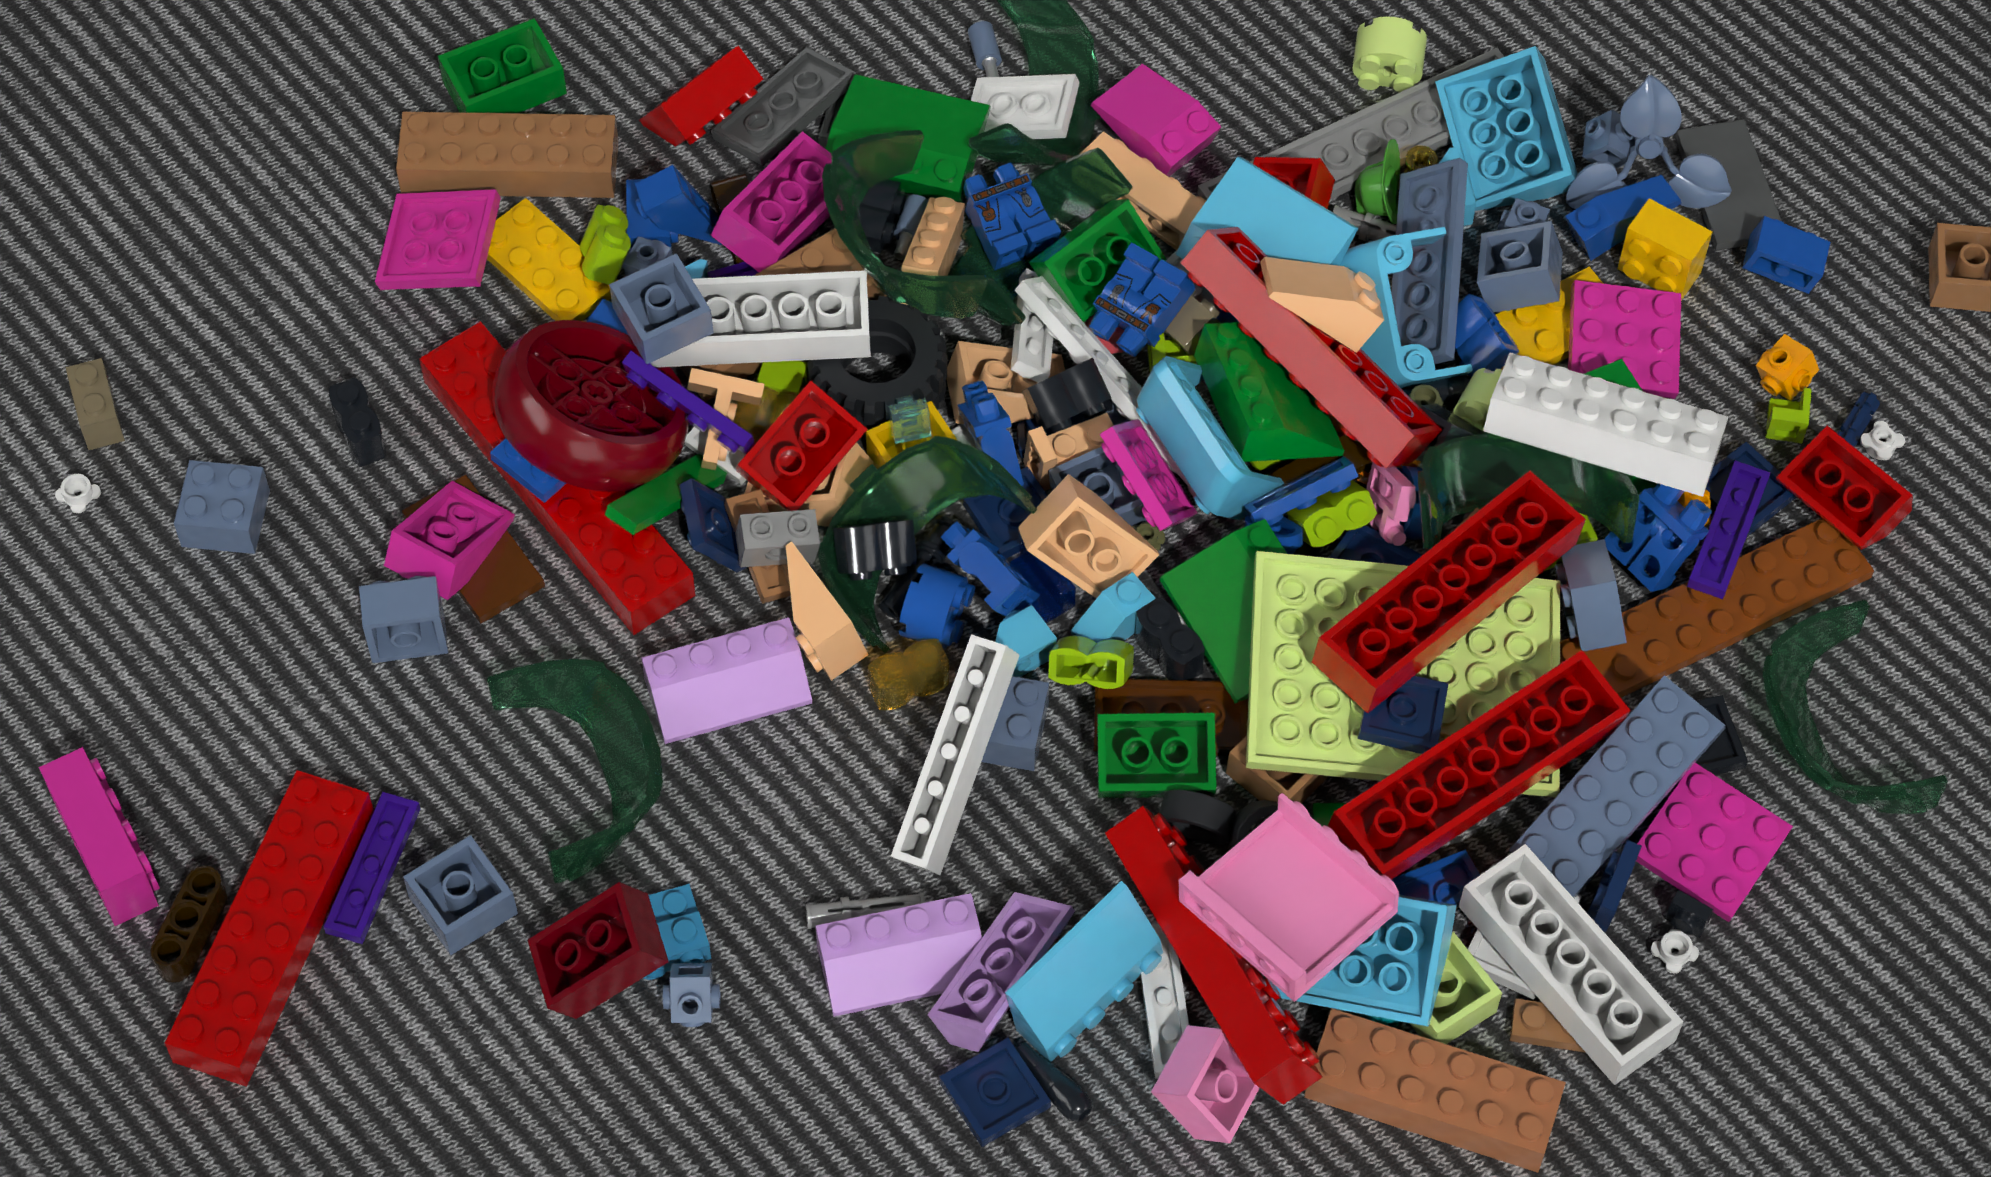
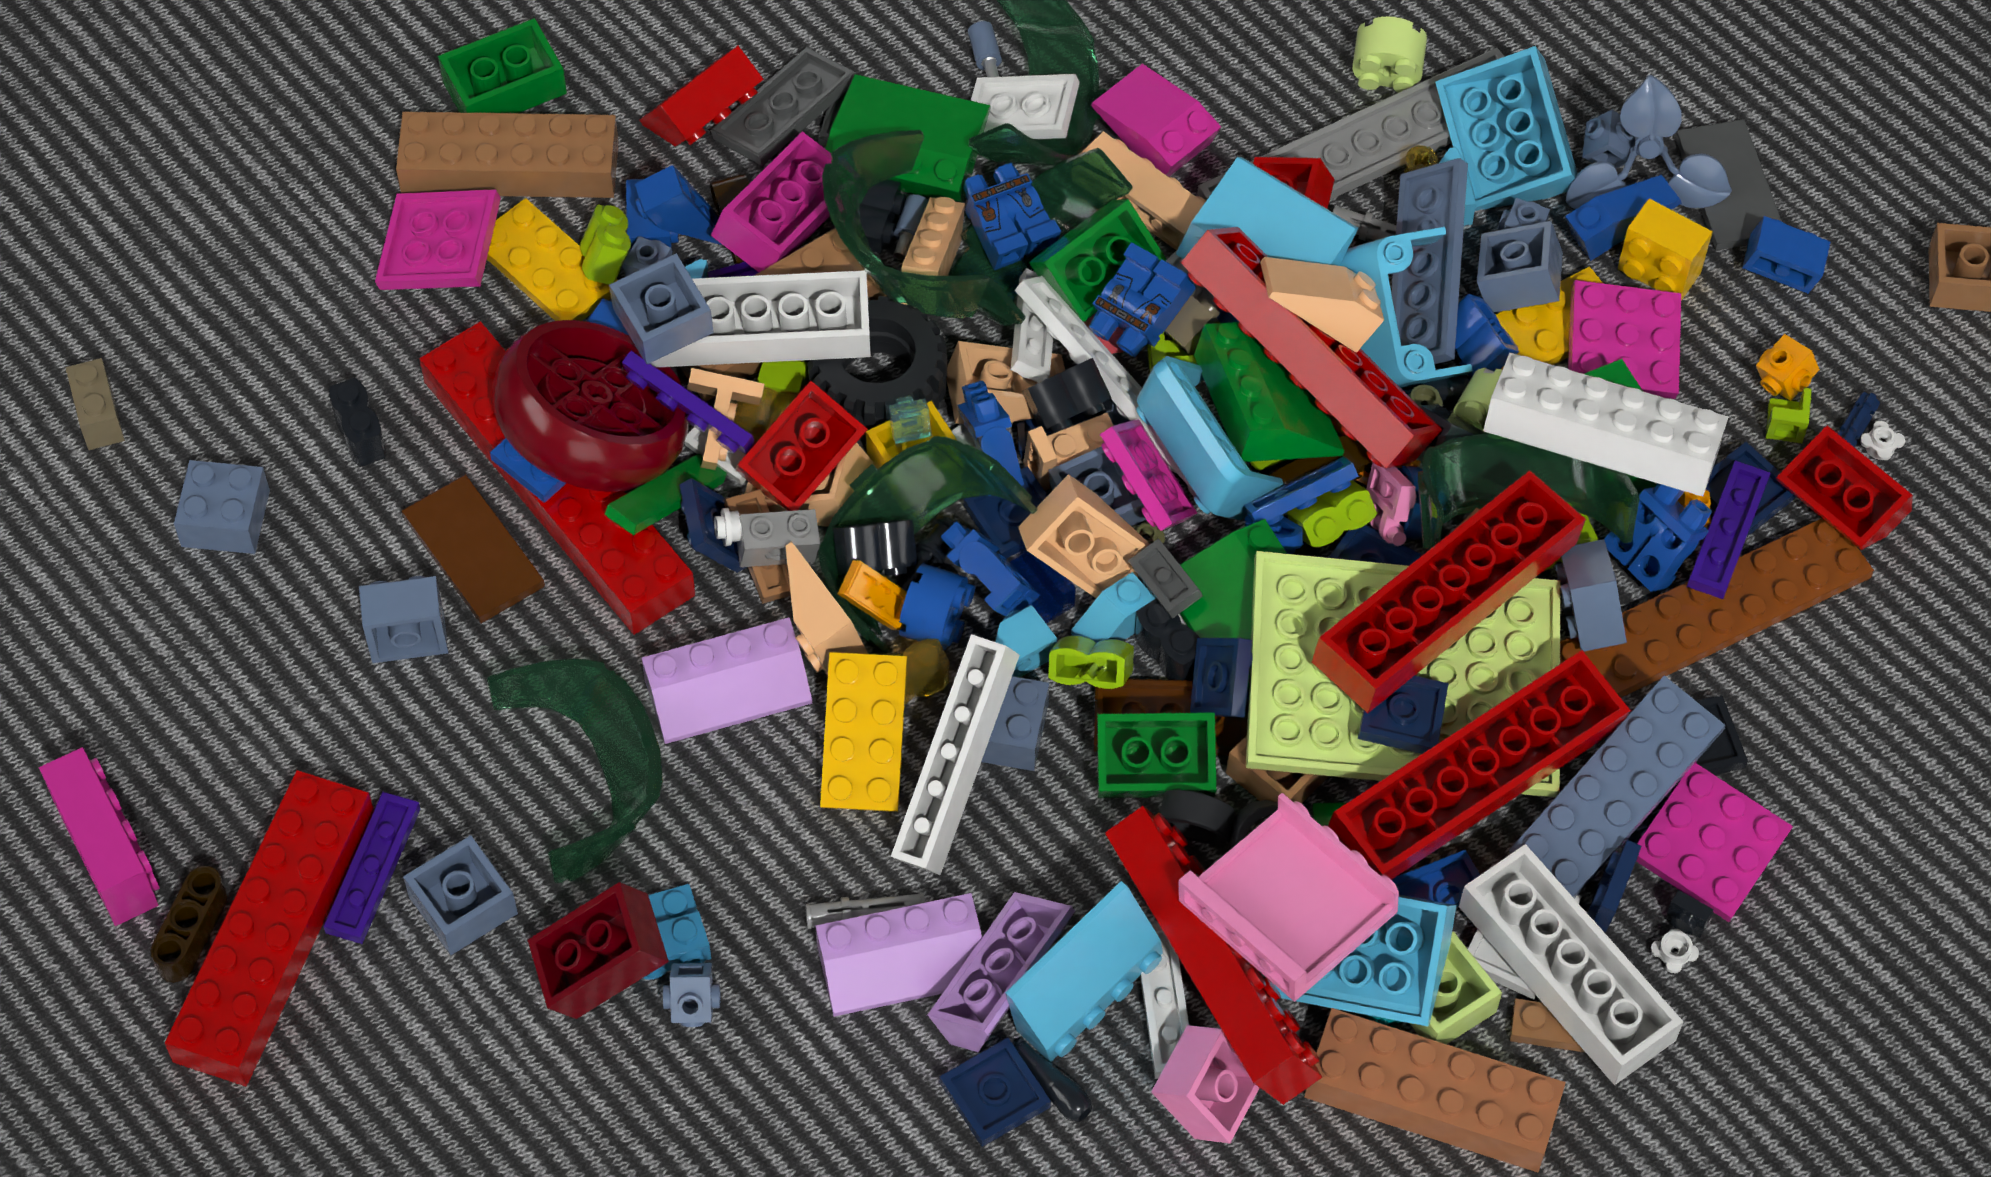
(74, 484): white plate -> none
(447, 538): dark pink slope -> none
(728, 526): none -> white plate
(863, 732): none -> yellow plate
(873, 594): none -> light orange plate
(1165, 578): none -> dark grey plate
(1221, 676): none -> dark blue plate
(1378, 185): bright green piece -> none
(1786, 696): clear green piece -> none

